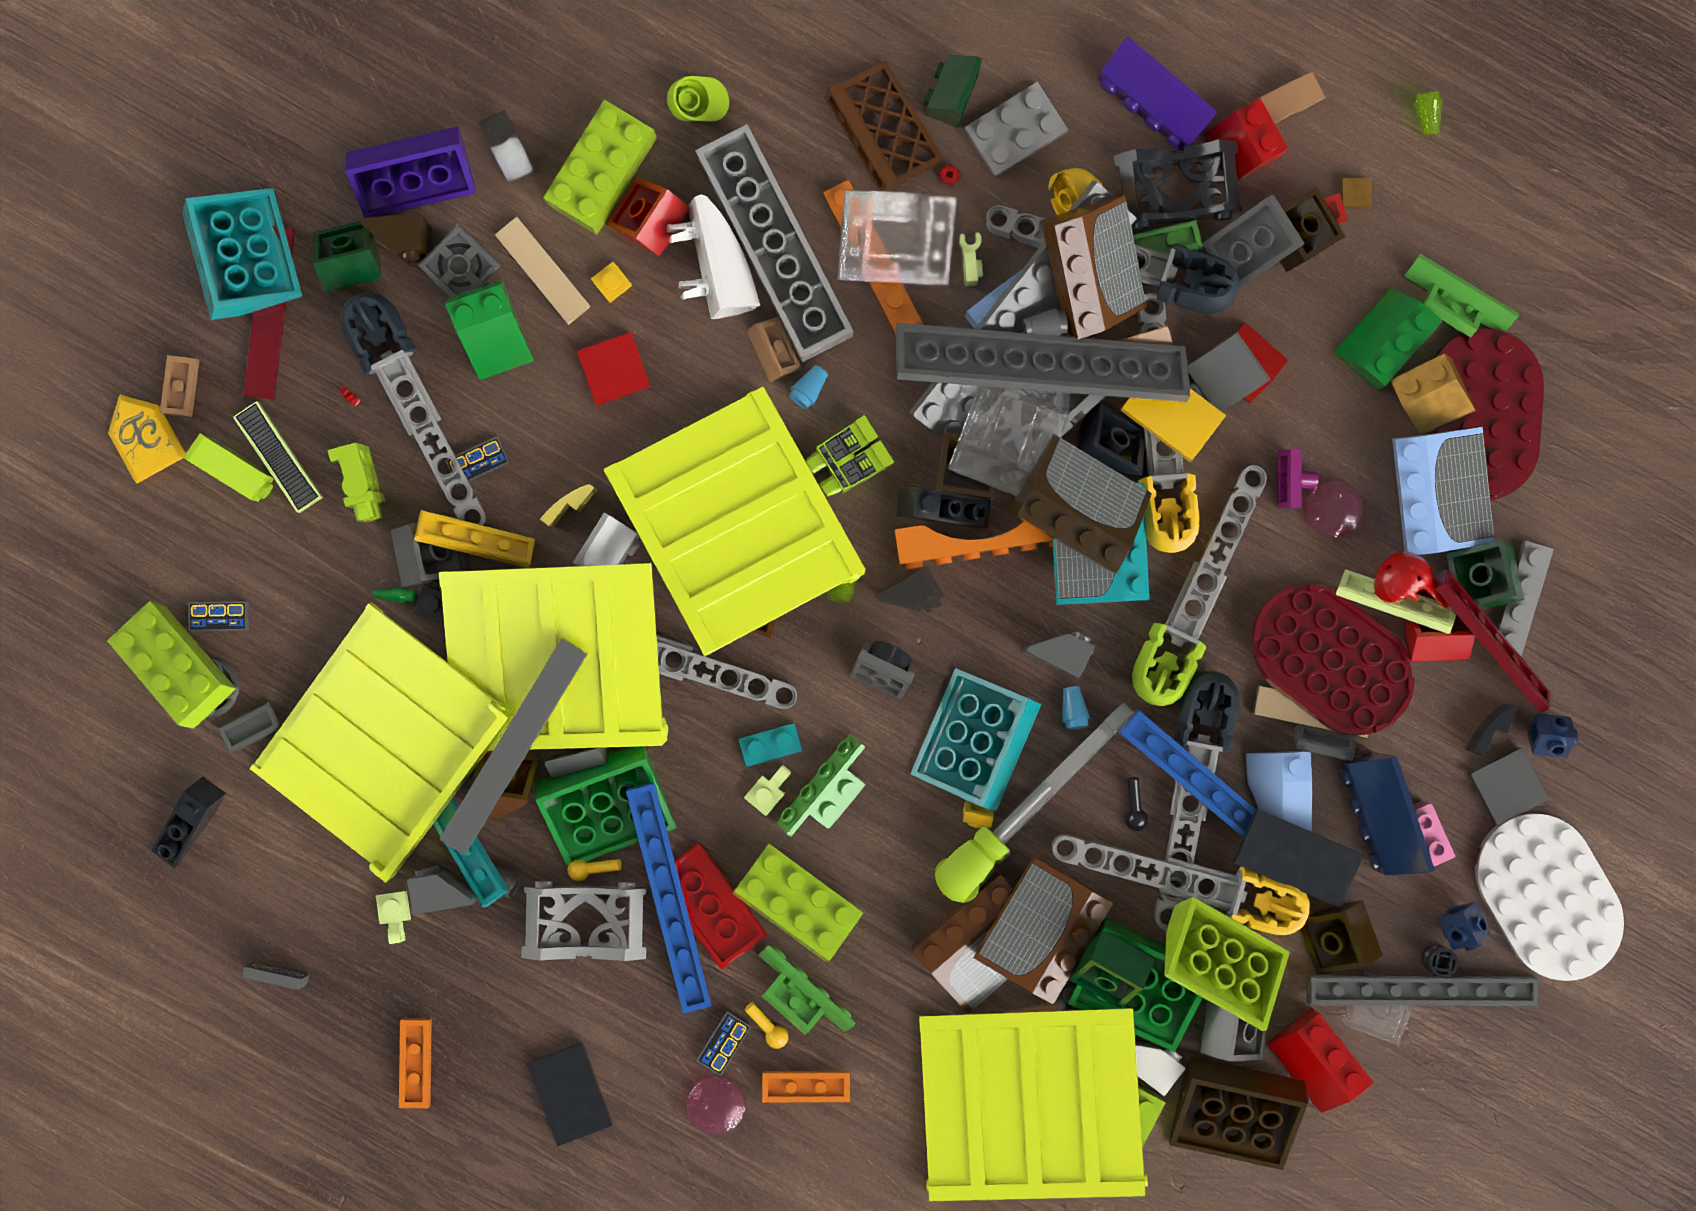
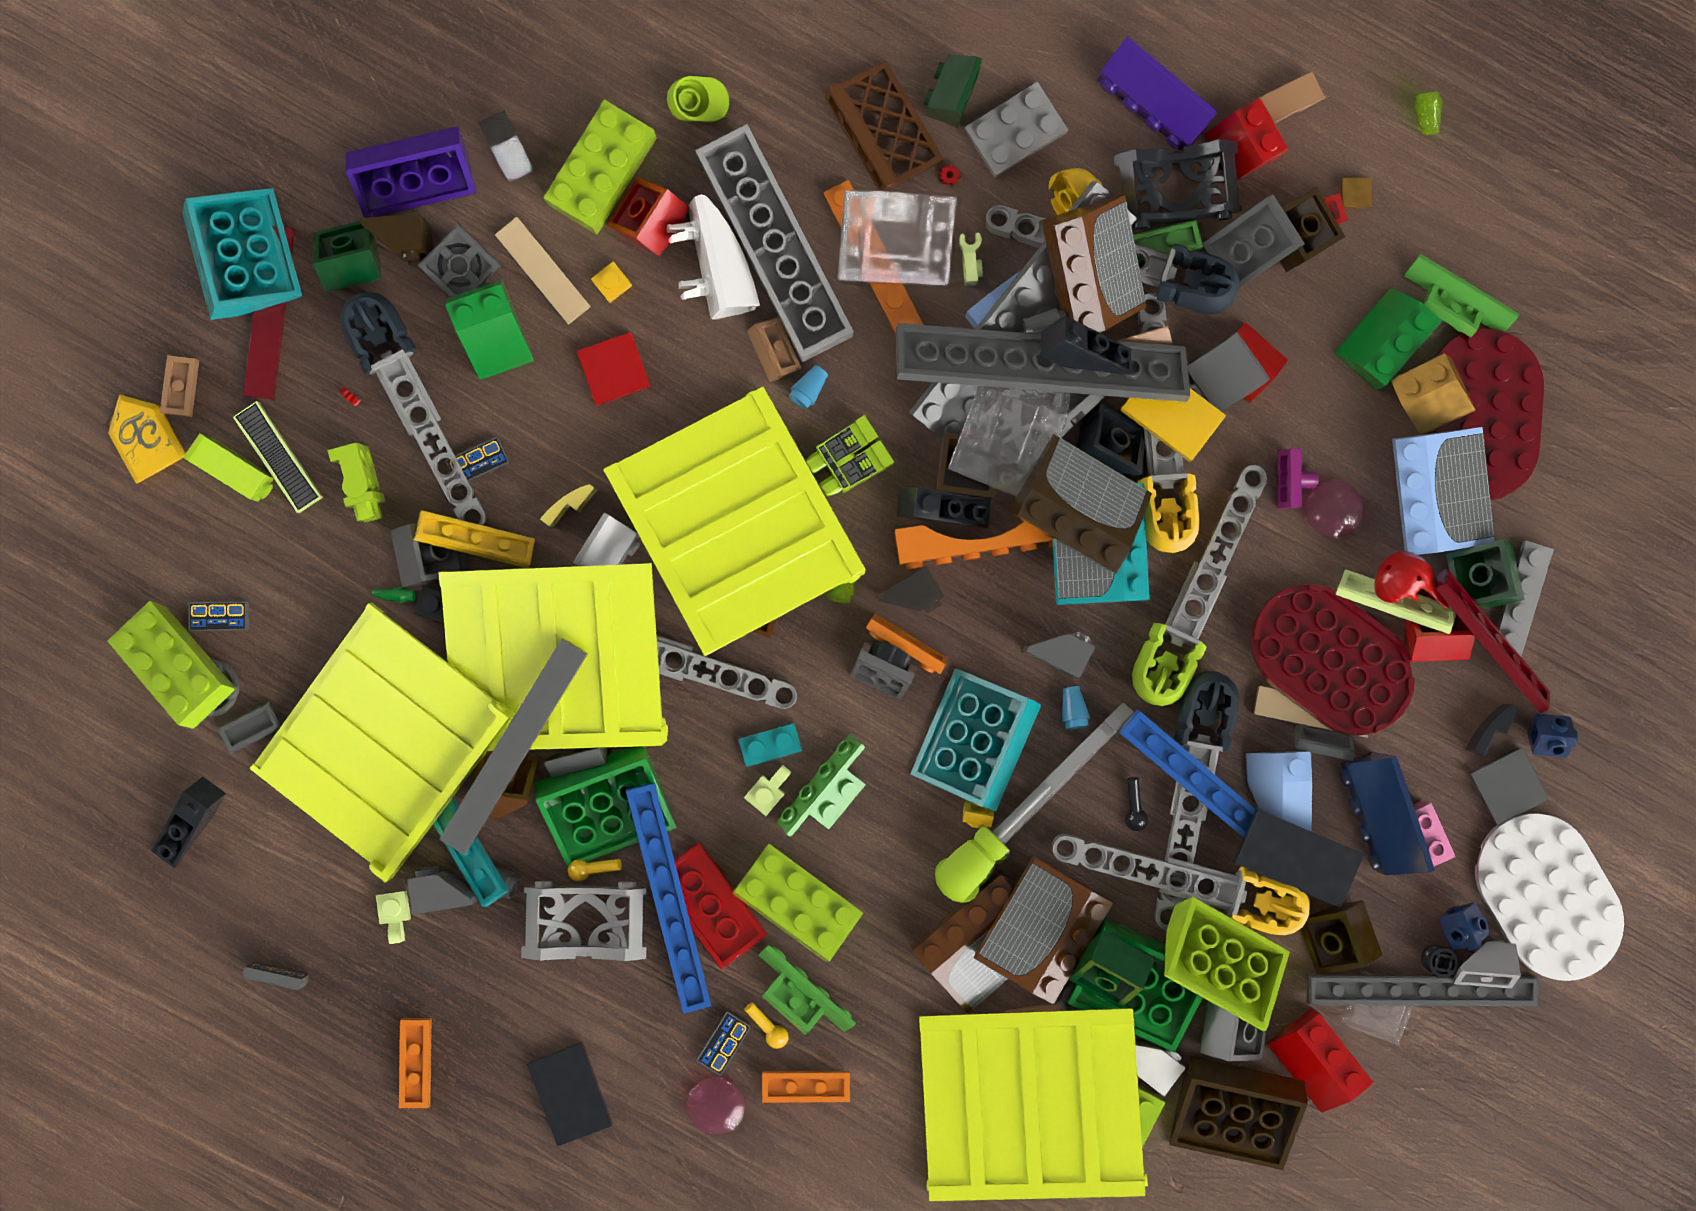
(928, 657): none -> orange plate
(1083, 348): none -> black slope
(1491, 966): none -> light grey slope

